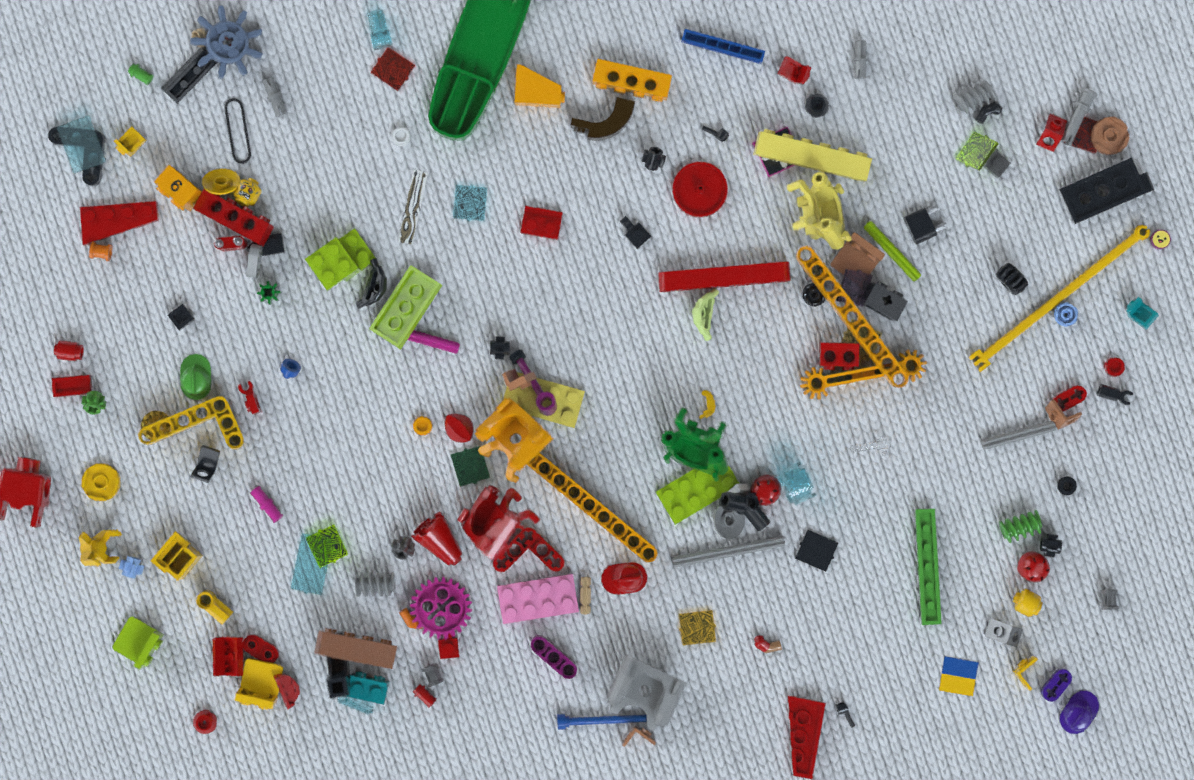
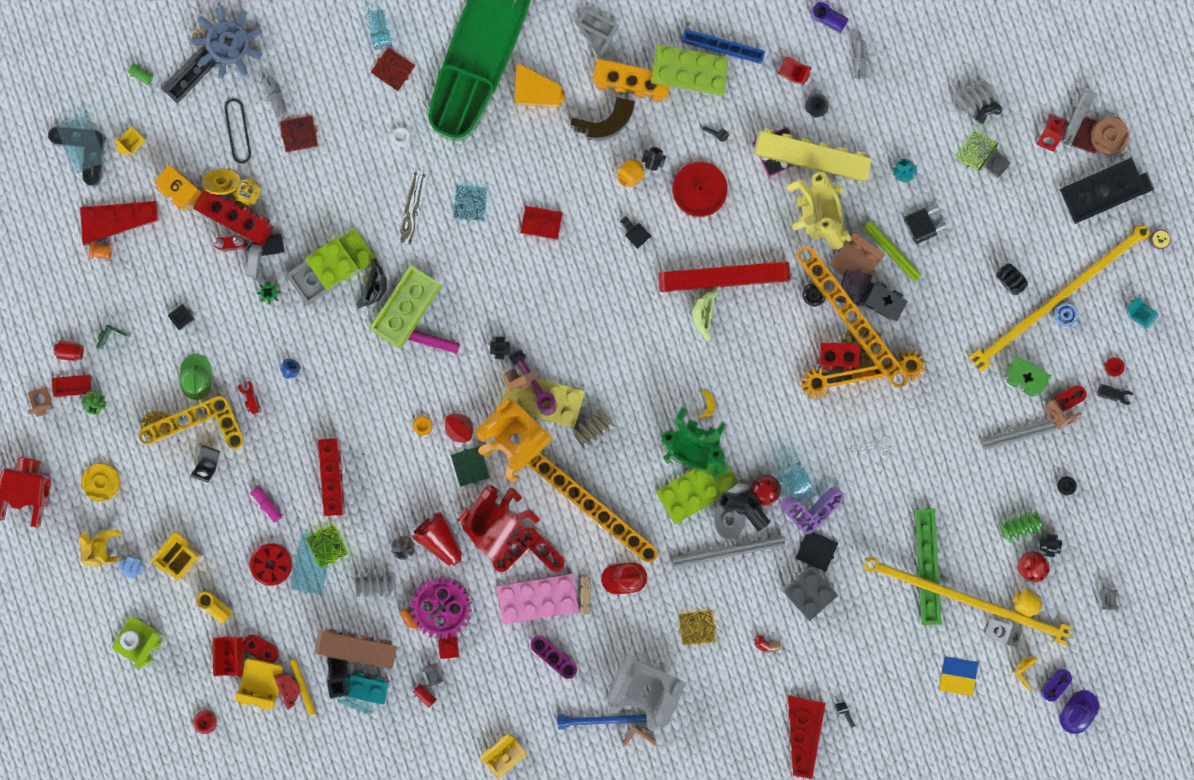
(39, 410): none -> nougat bracket
(104, 335): none -> clear green bracket
(130, 639): none -> white tile
(275, 553): none -> red wheel
(299, 133): none -> clear red piece
(302, 687): none -> yellow bar
(307, 283): none -> light grey plate
(331, 477): none -> red brick
(503, 755): none -> yellow bracket
(592, 428): none -> dark tan piece
(596, 30): none -> light grey wing
(630, 173): none -> light orange head
(689, 70): none -> lime plate
(810, 593): none -> dark grey brick
(830, 19): none -> dark purple piece
(830, 501): none -> medium lavender beam
(904, 170): none -> teal gear
(967, 599): none -> yellow hinge
(1037, 377): none -> bright green brick

